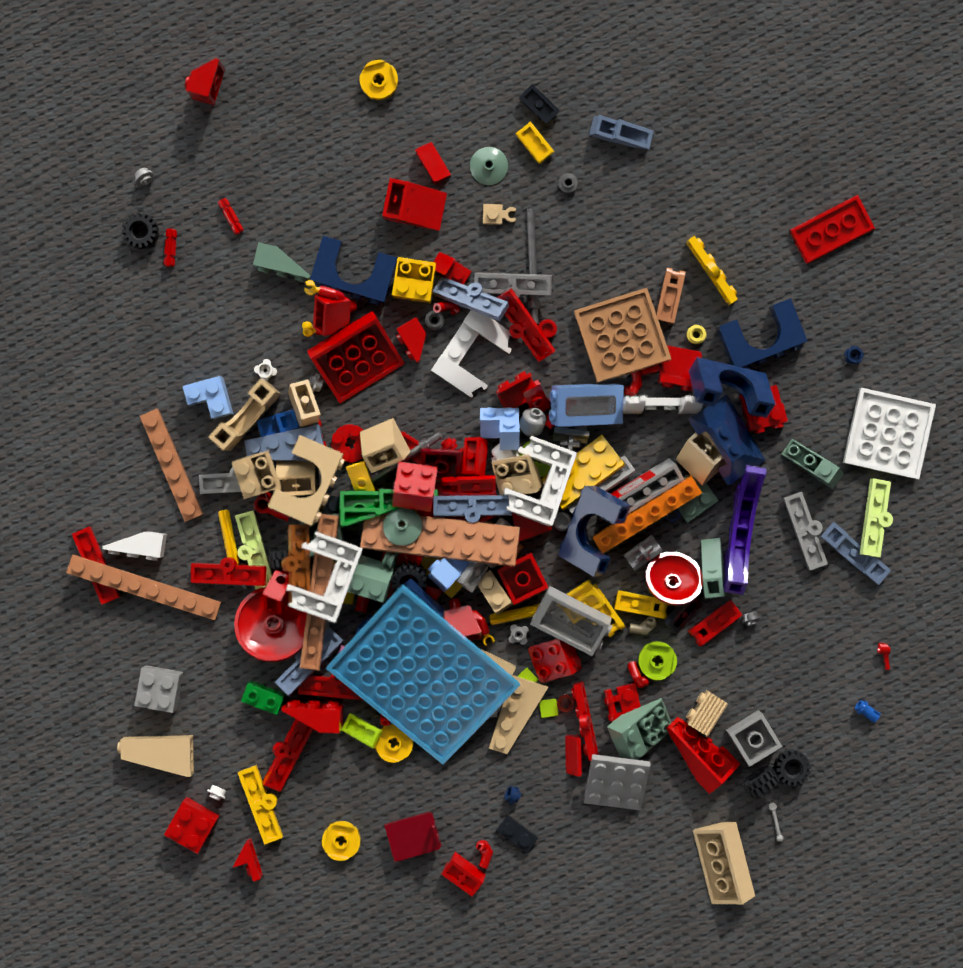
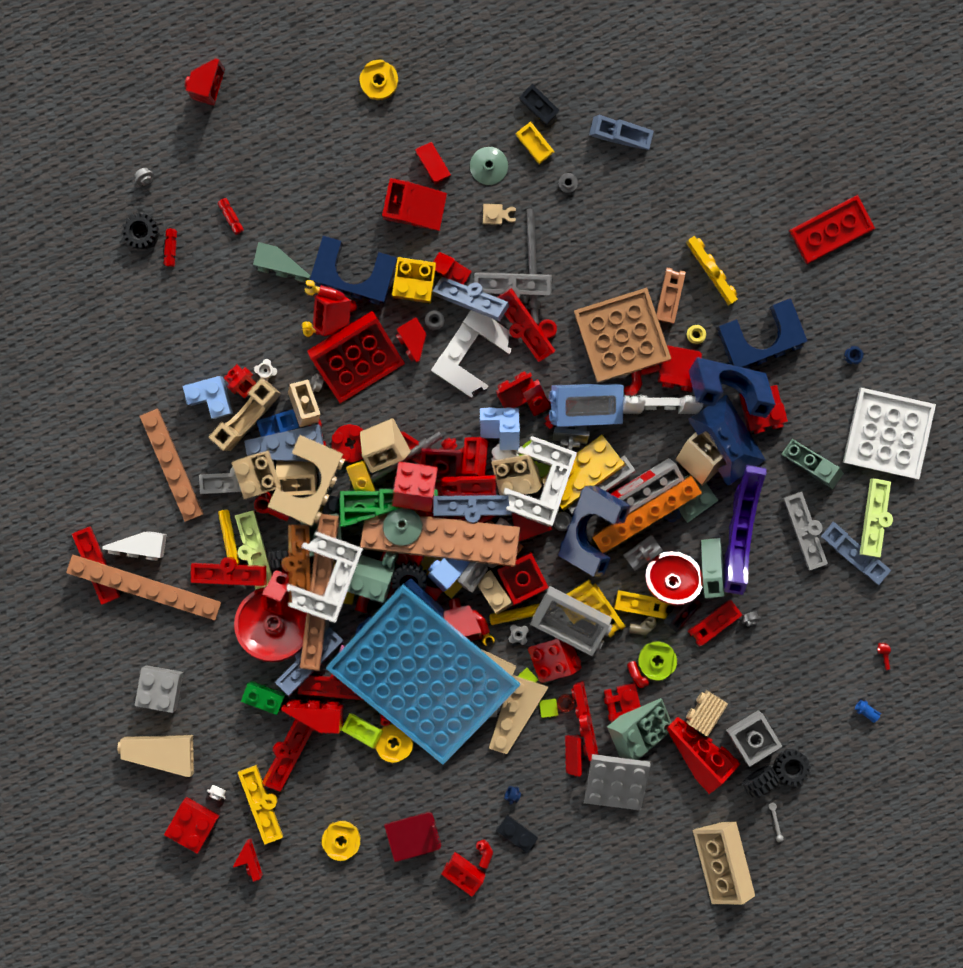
(240, 380): none -> red brick
(445, 306): red arm -> none
(532, 422): light grey head -> none

